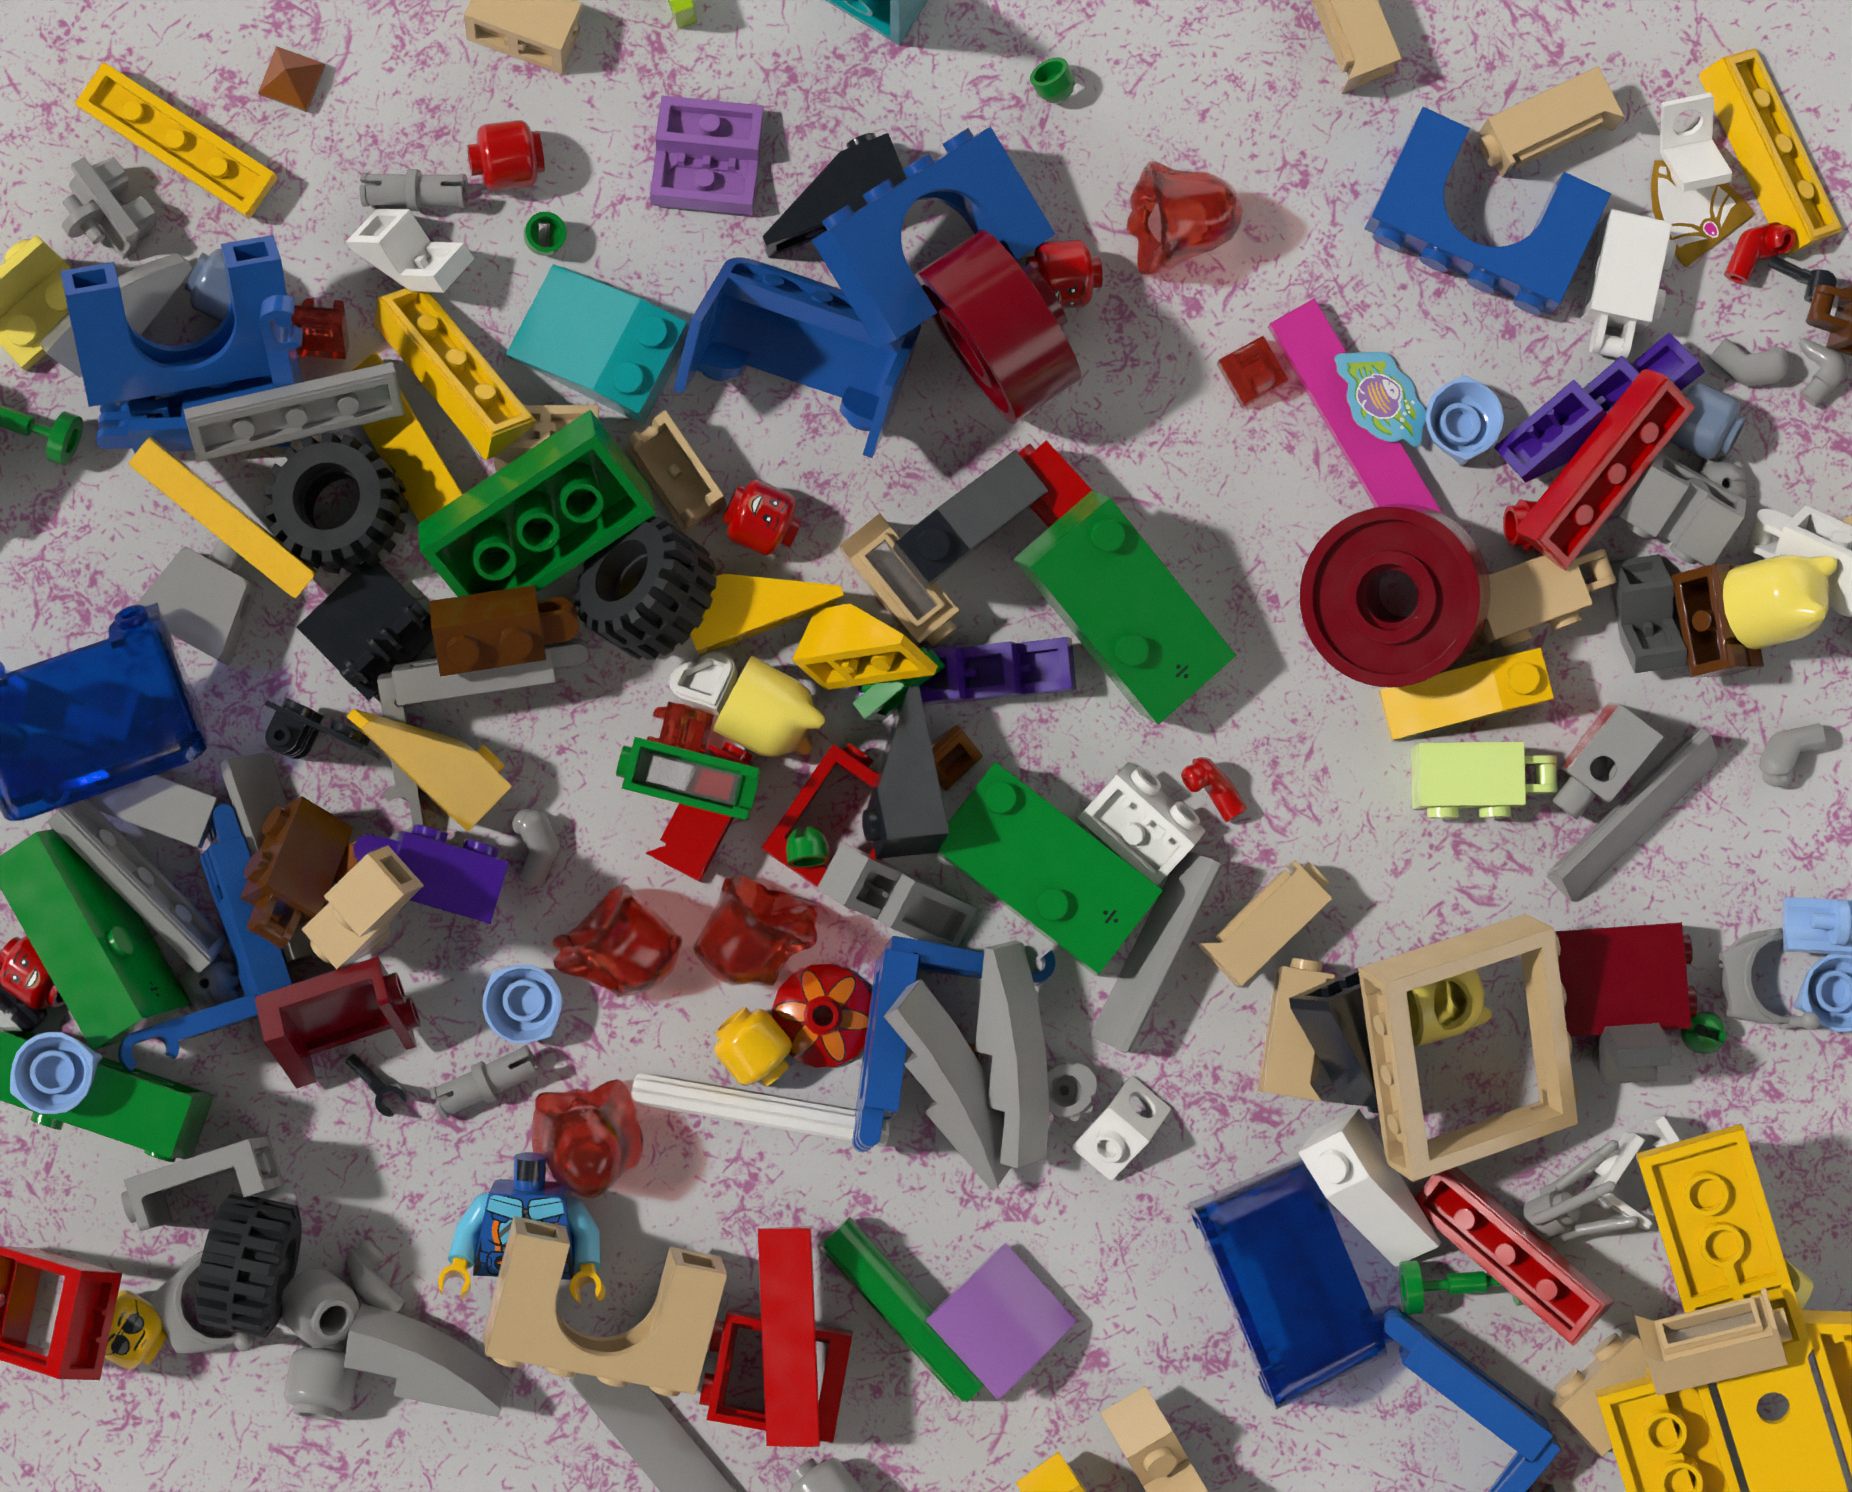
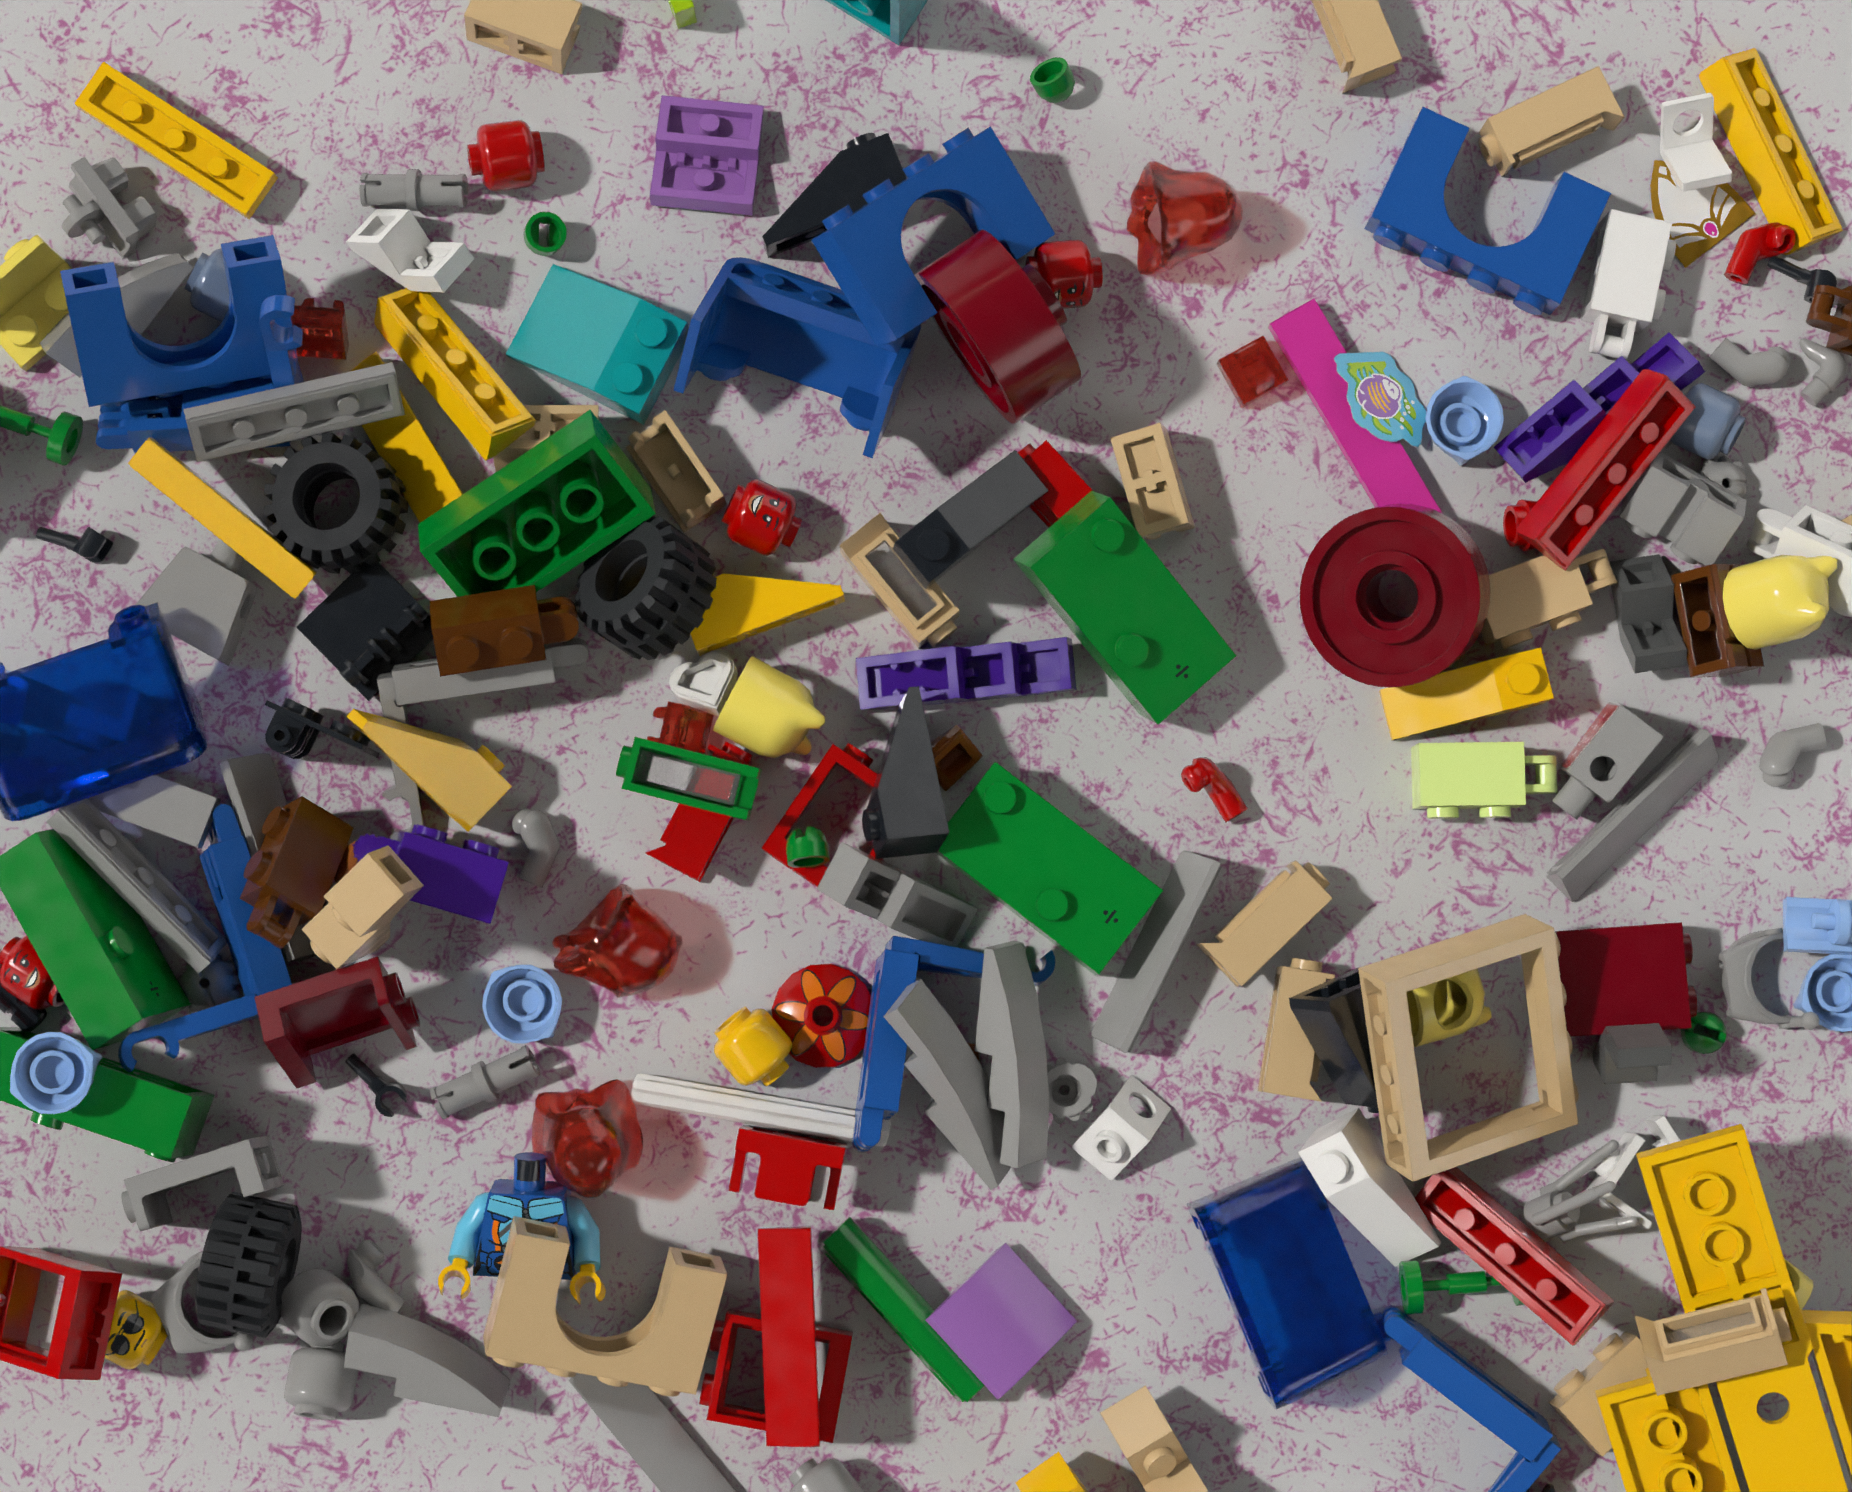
(90, 546): none -> black hand
(291, 79): dark orange slope -> none
(754, 932): clear red piece -> none
(787, 1165): none -> red panel
(855, 649): yellow slope -> none
(885, 697): green plate -> none
(1143, 823): white bracket -> none
(1152, 481): none -> tan hinge

